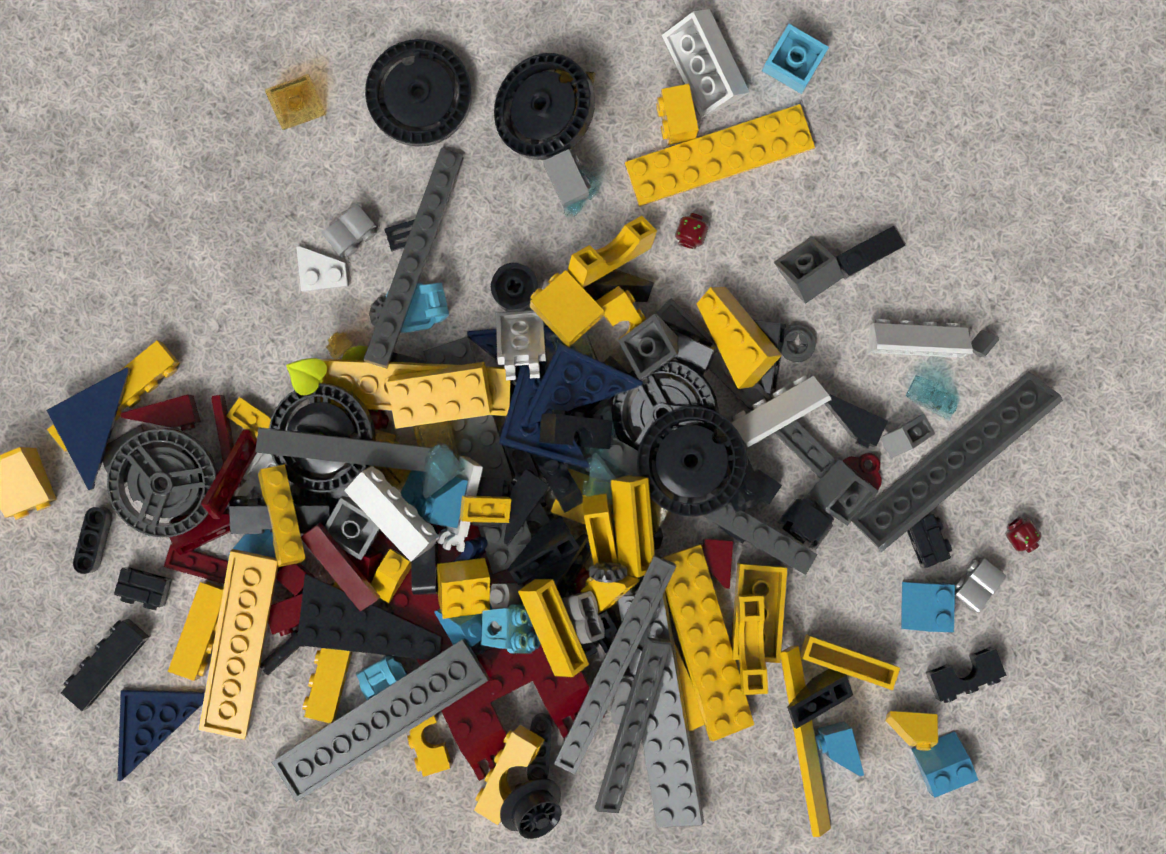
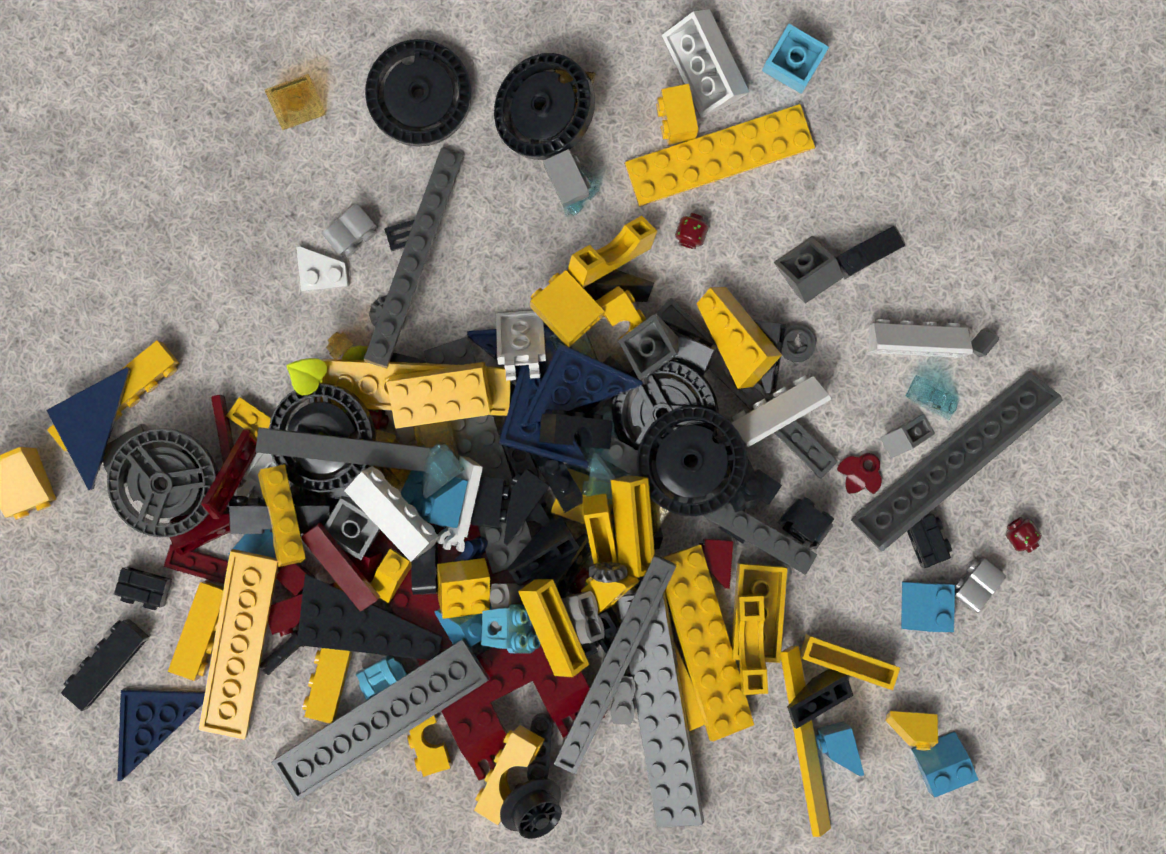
(84, 548): black beam -> none
(174, 413): dark red slope -> none
(426, 308): medium azure piece -> none
(485, 509): yellow plate -> none
(502, 281): black brick -> none
(632, 724): dark grey tile -> none
(843, 492): dark grey slope -> none
(859, 423): black slope -> none
(985, 670): black arch -> none

